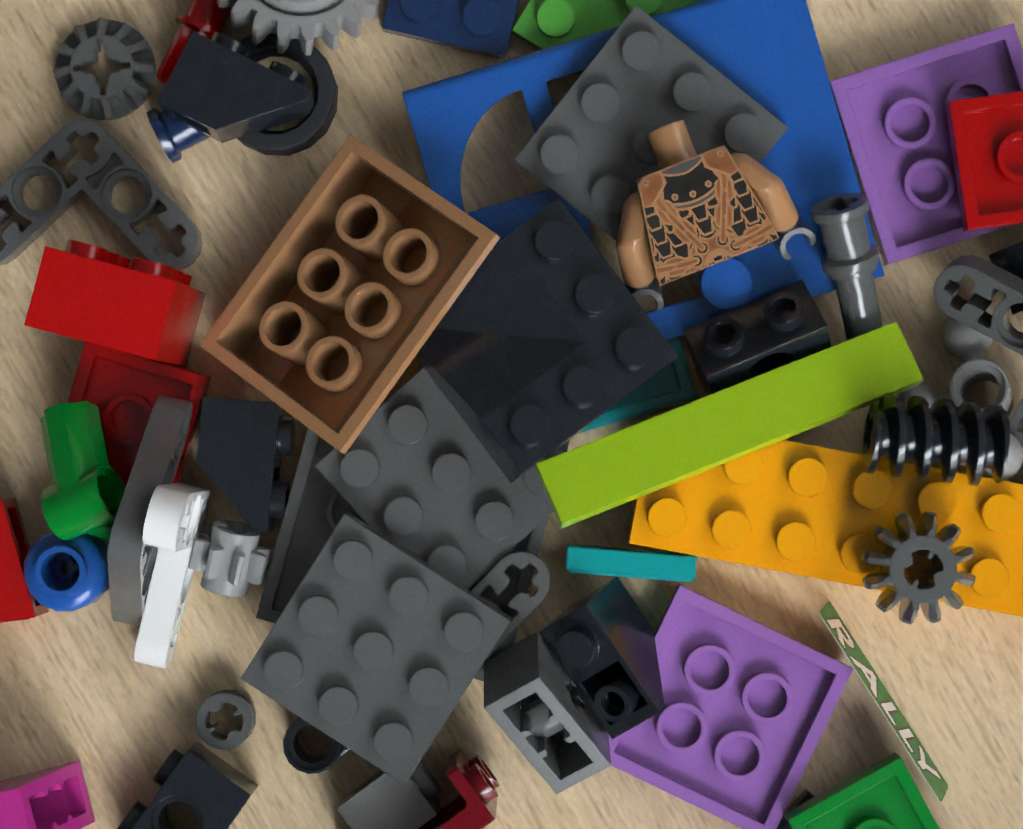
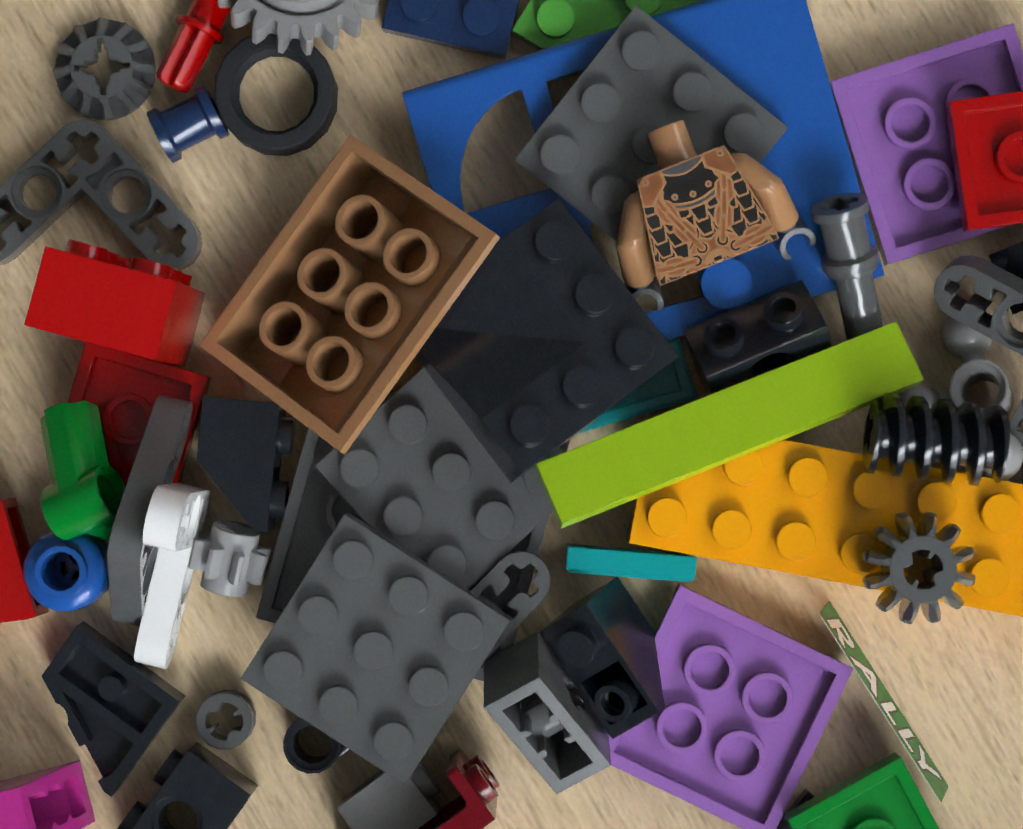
(109, 702): none -> black wing
(229, 94): black slope -> none

